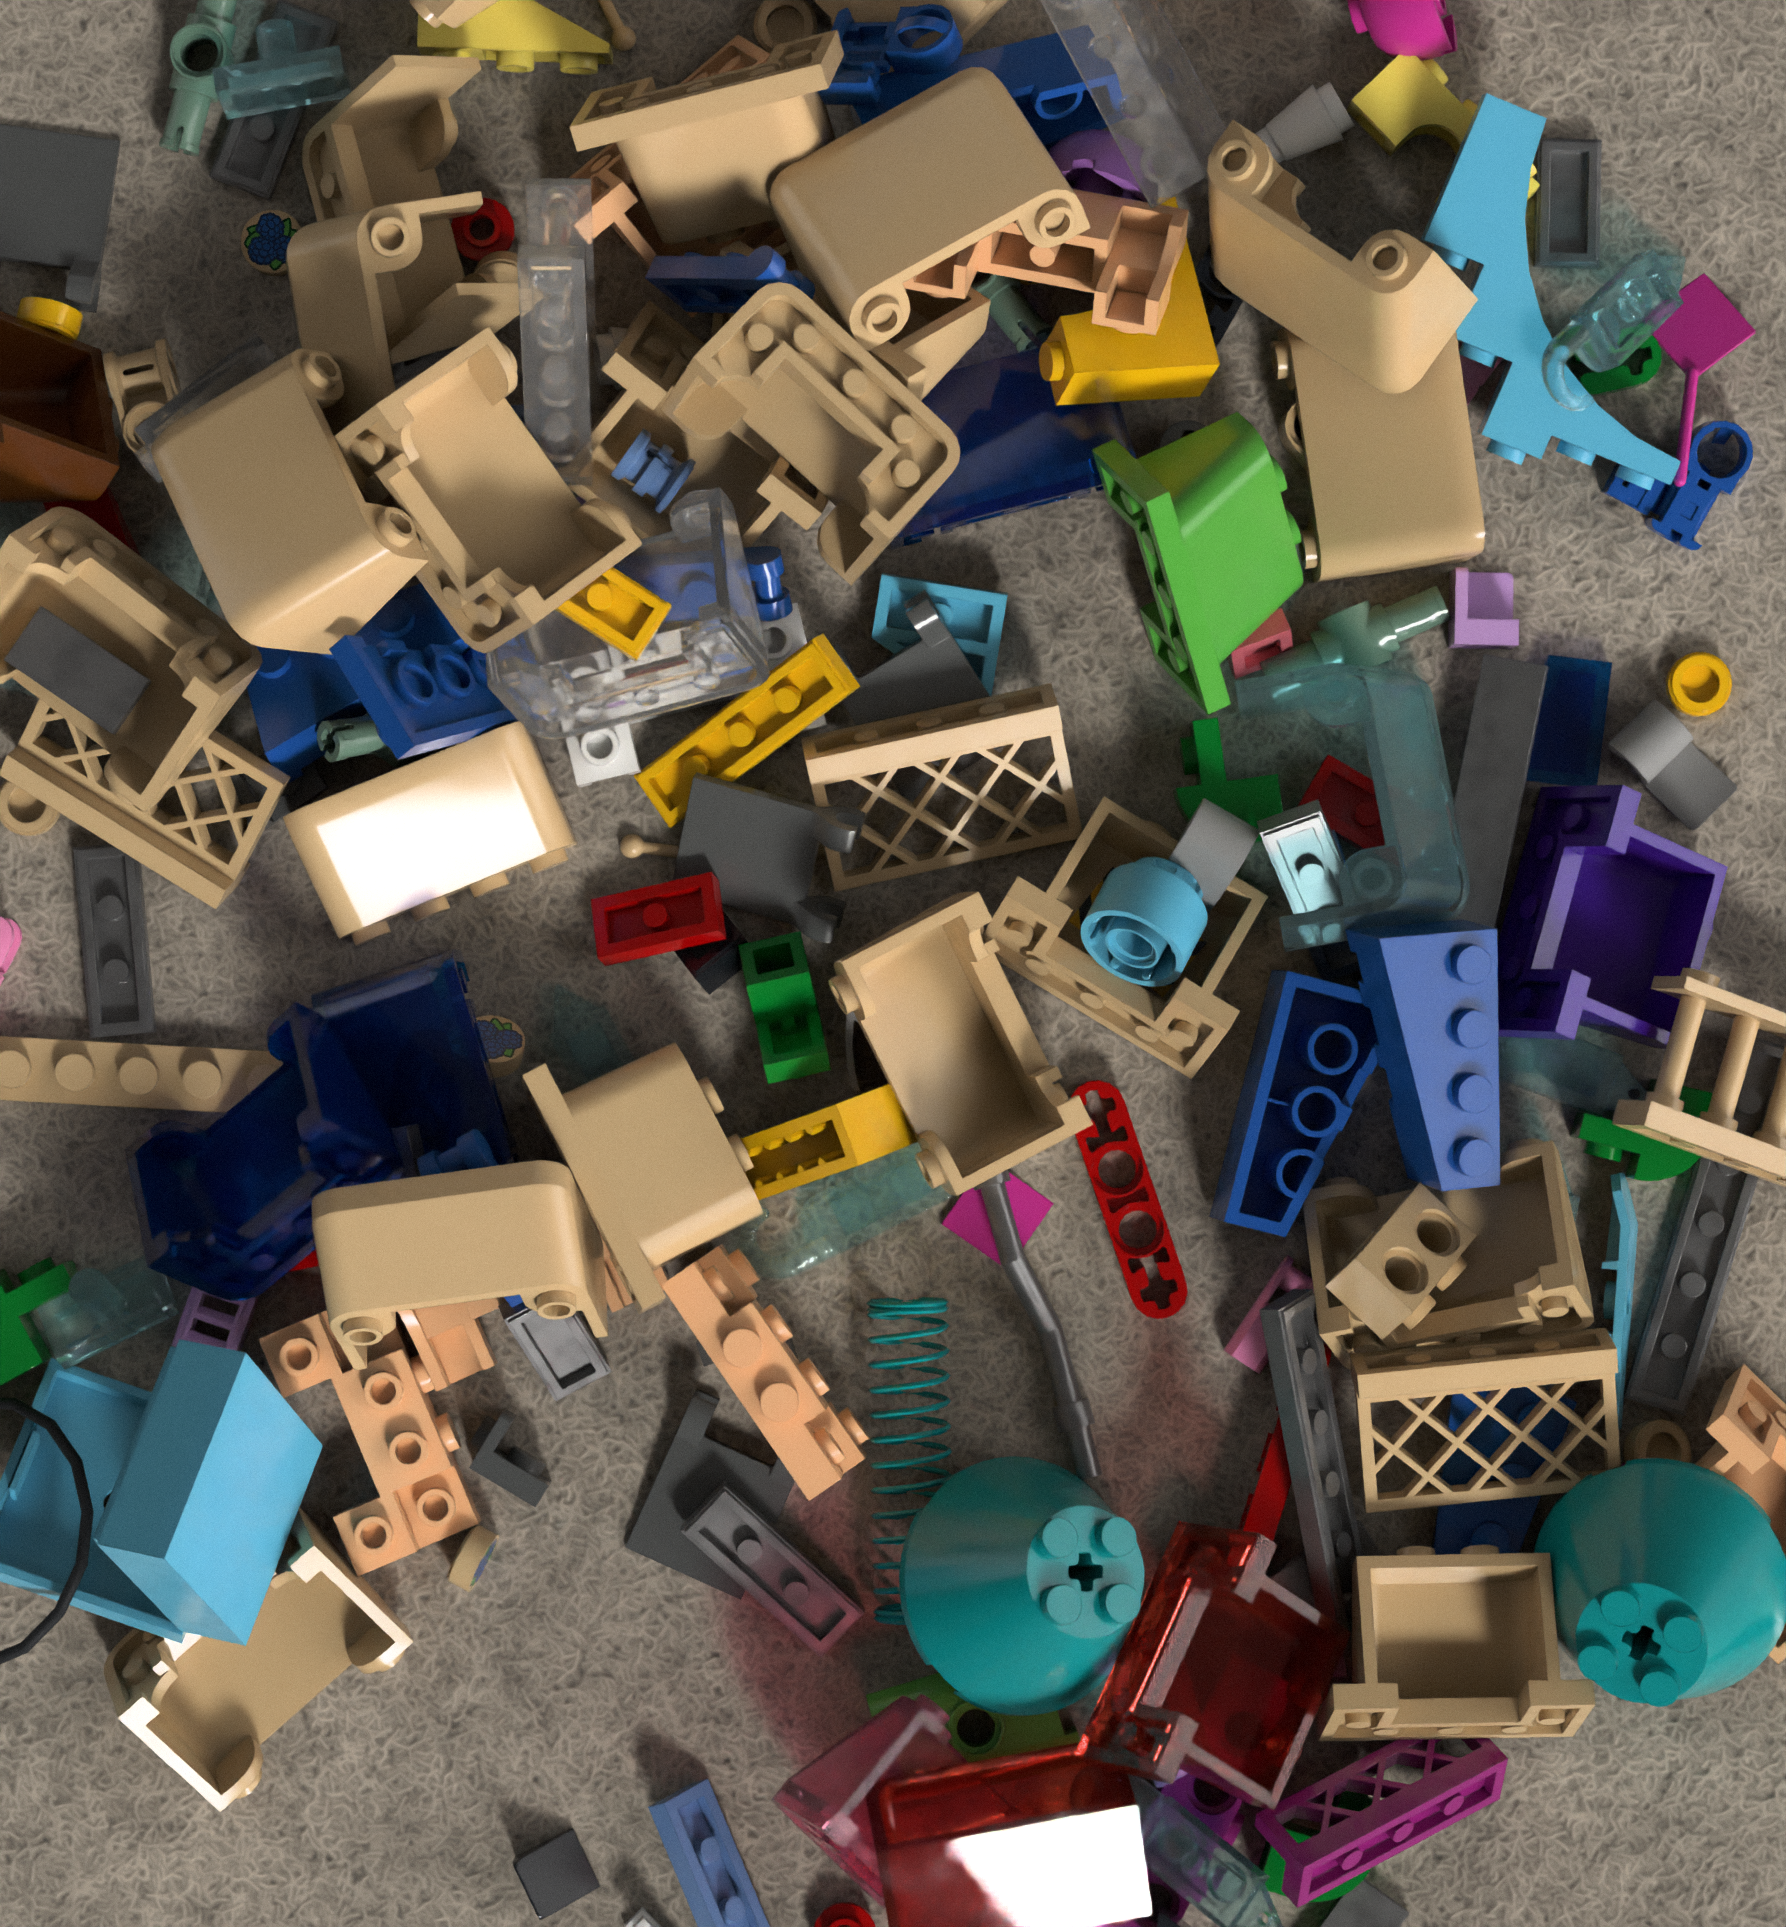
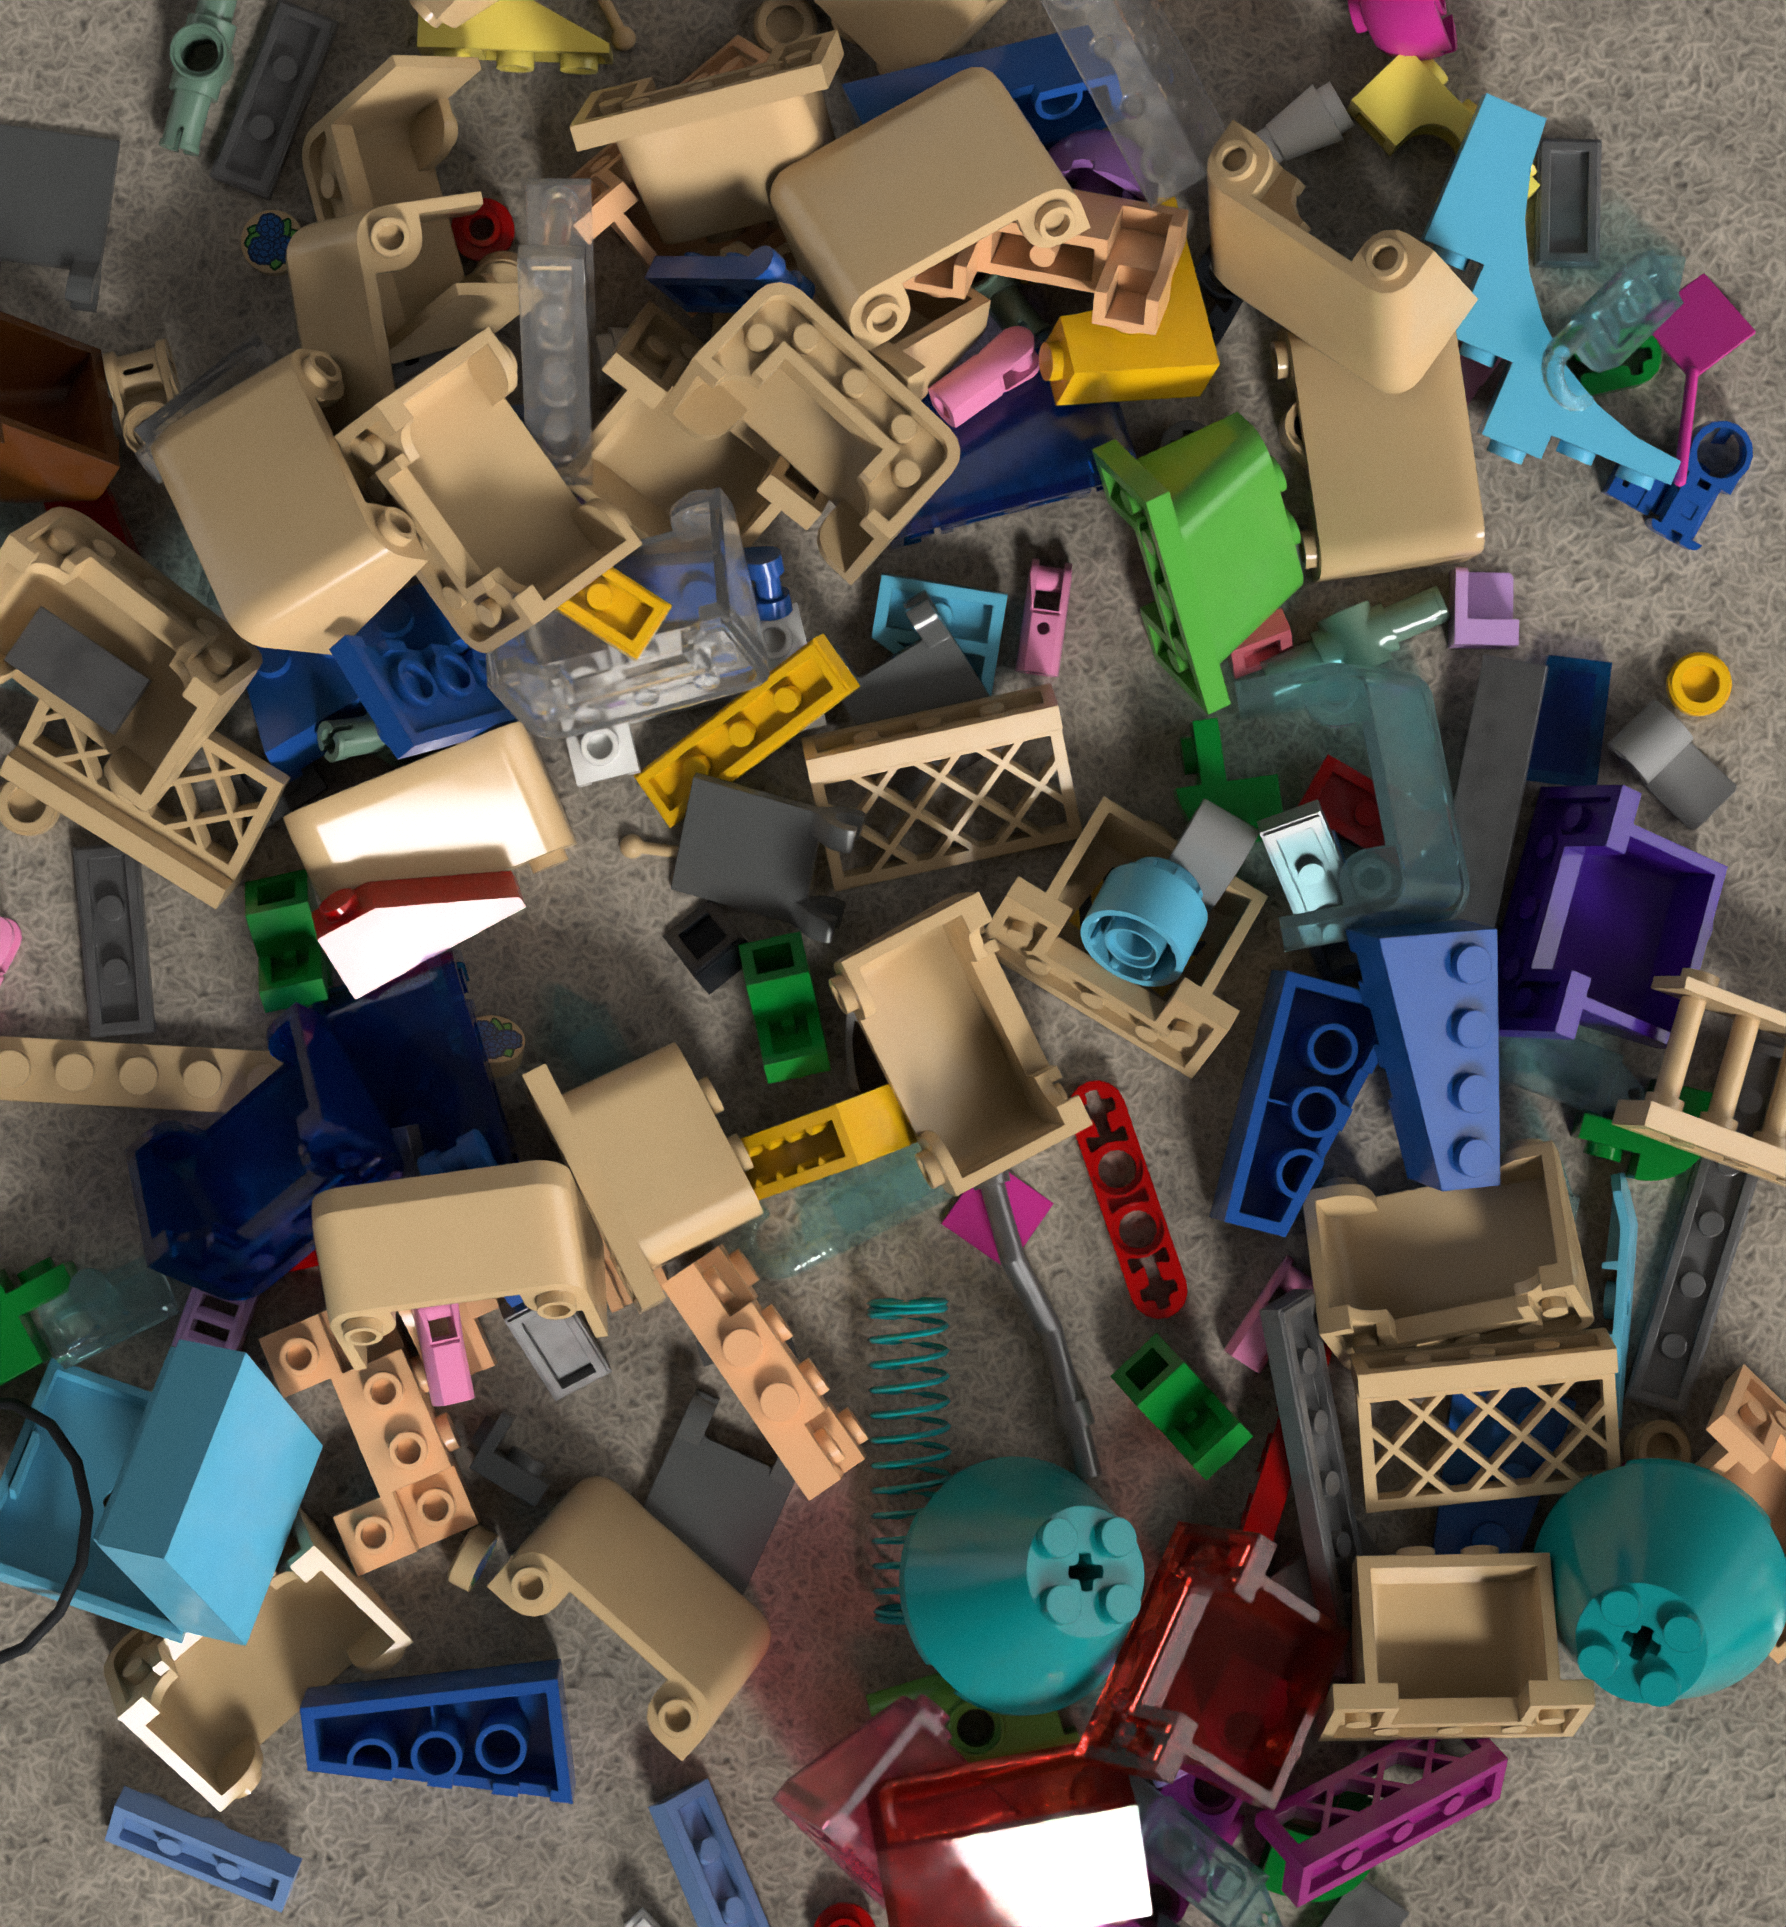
(51, 315): yellow tile -> none
(203, 1848): none -> medium blue plate
(281, 75): clear light blue tile -> none
(285, 940): none -> green brick
(403, 922): none -> slope
(444, 1356): none -> bright pink bar
(450, 1728): none -> blue wedge
(555, 1873): black slope -> none
(650, 1595): none -> tan windscreen
(653, 470): medium blue bush -> none
(658, 919): red plate -> none
(772, 1569): flat silver tile -> none
(876, 46): blue piece -> none
(986, 376): none -> bright pink bar
(1042, 628): none -> bright pink bar
(1181, 1406): none -> green brick
(1402, 1262): tan brick -> none

